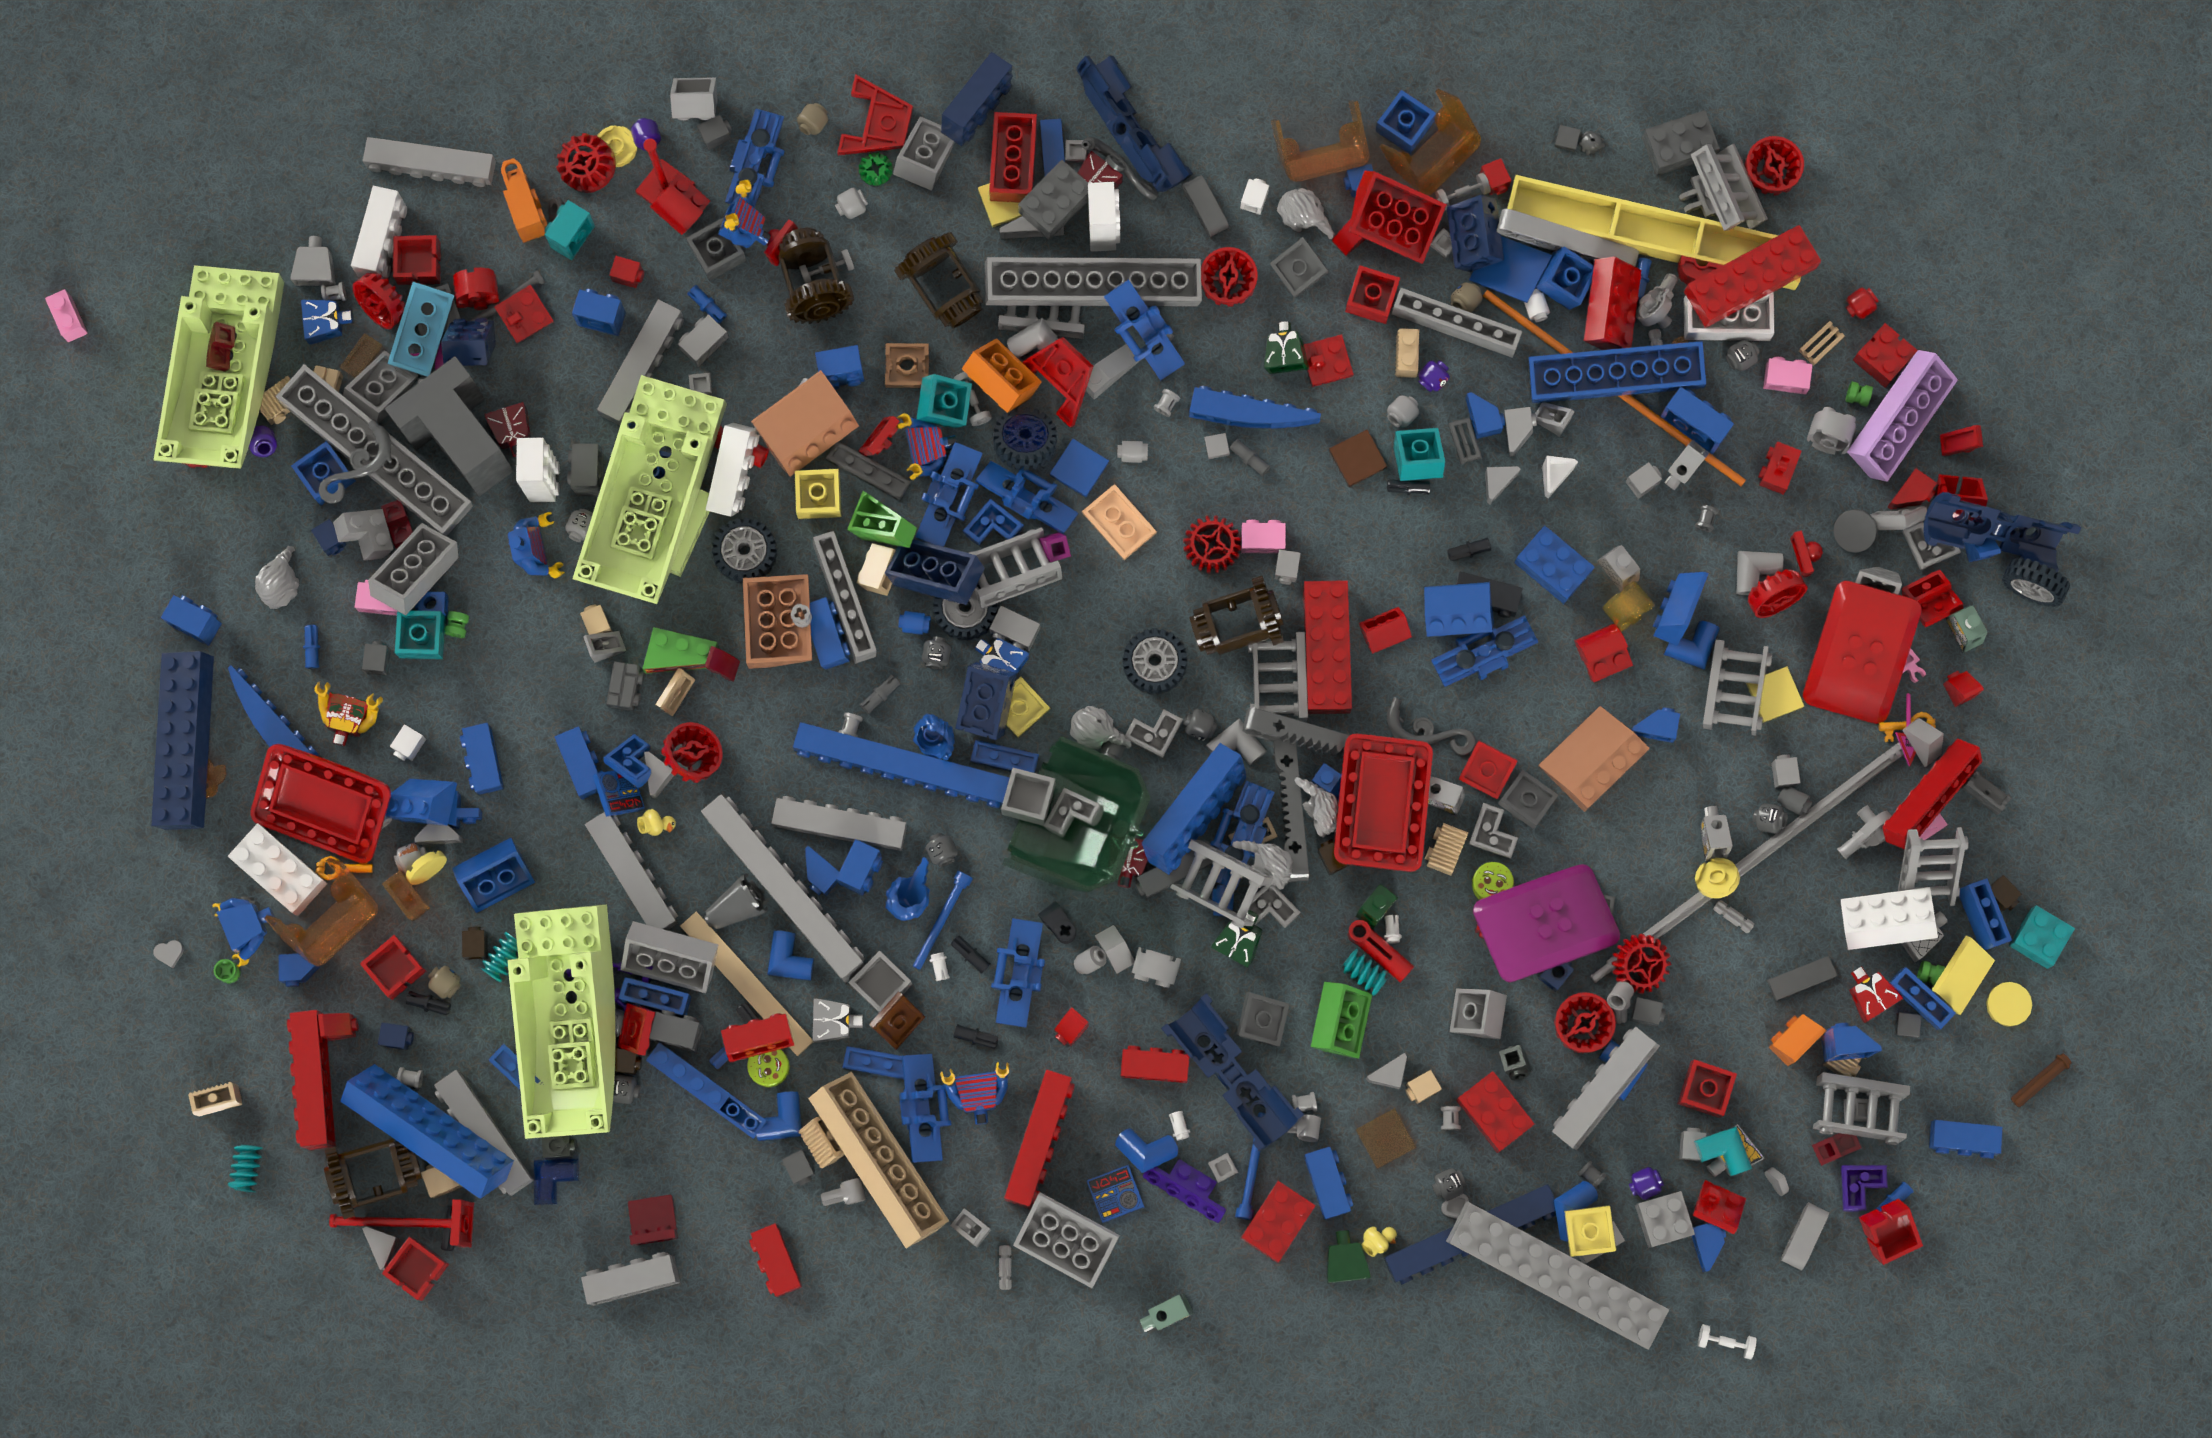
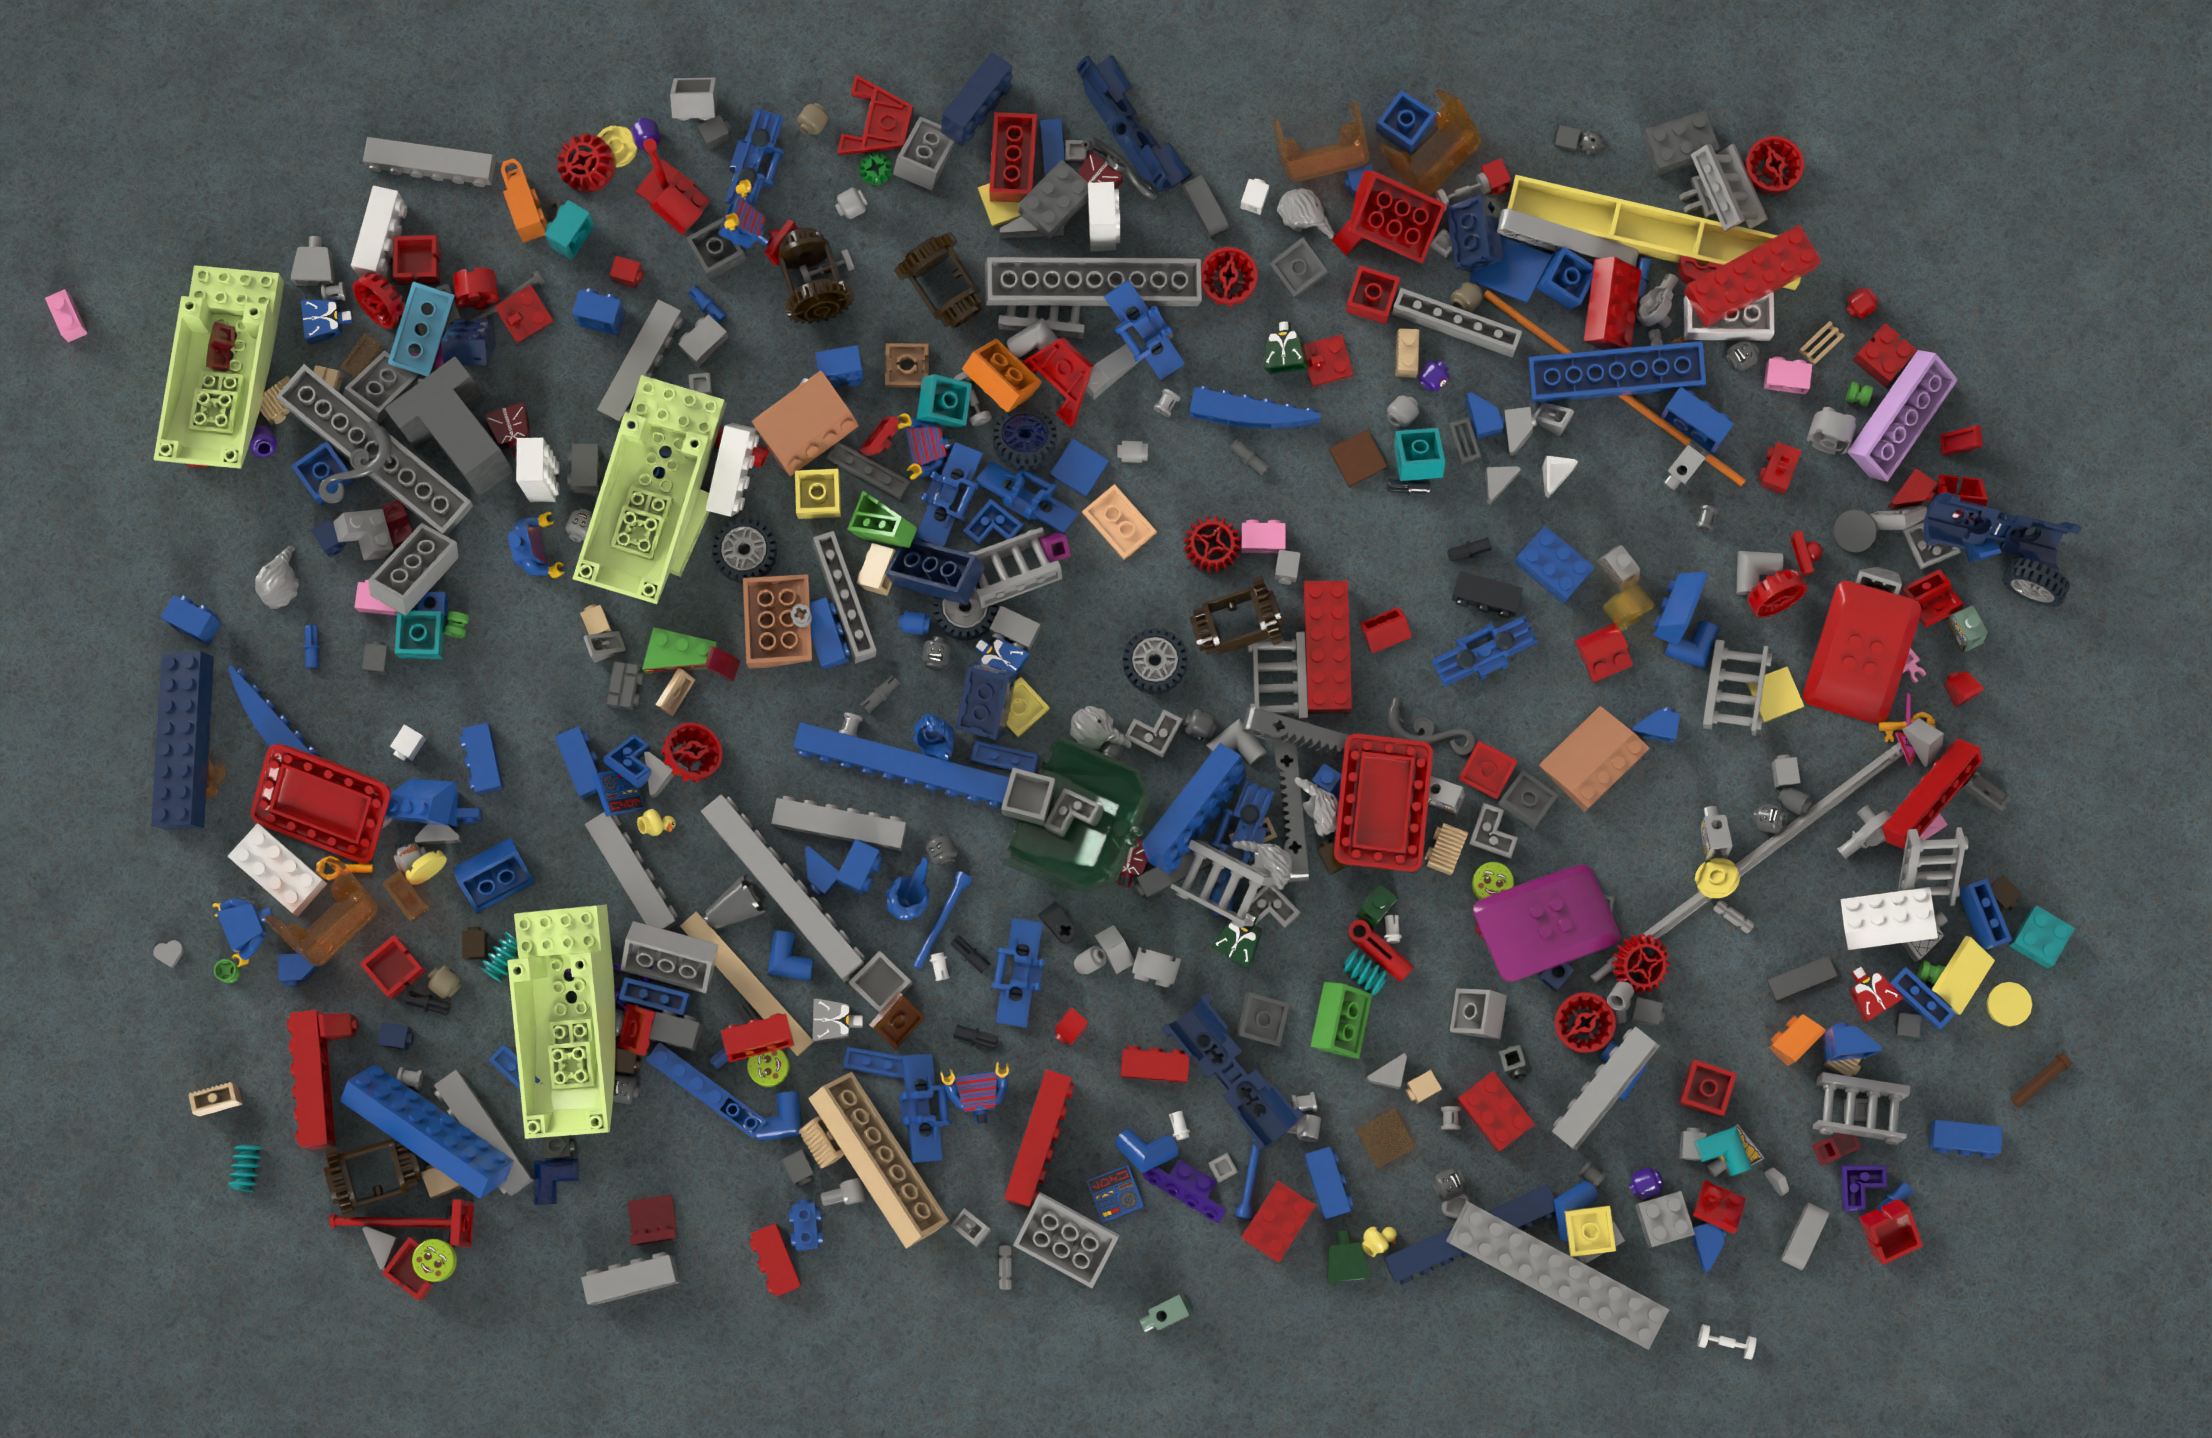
(346, 714): torso -> none
(434, 1260): none -> lime head
(805, 1220): none -> blue brick
(1217, 446): light grey tile -> none
(1458, 609): blue slope -> none
(1537, 306): white brick -> none
(1644, 480): light grey brick -> none

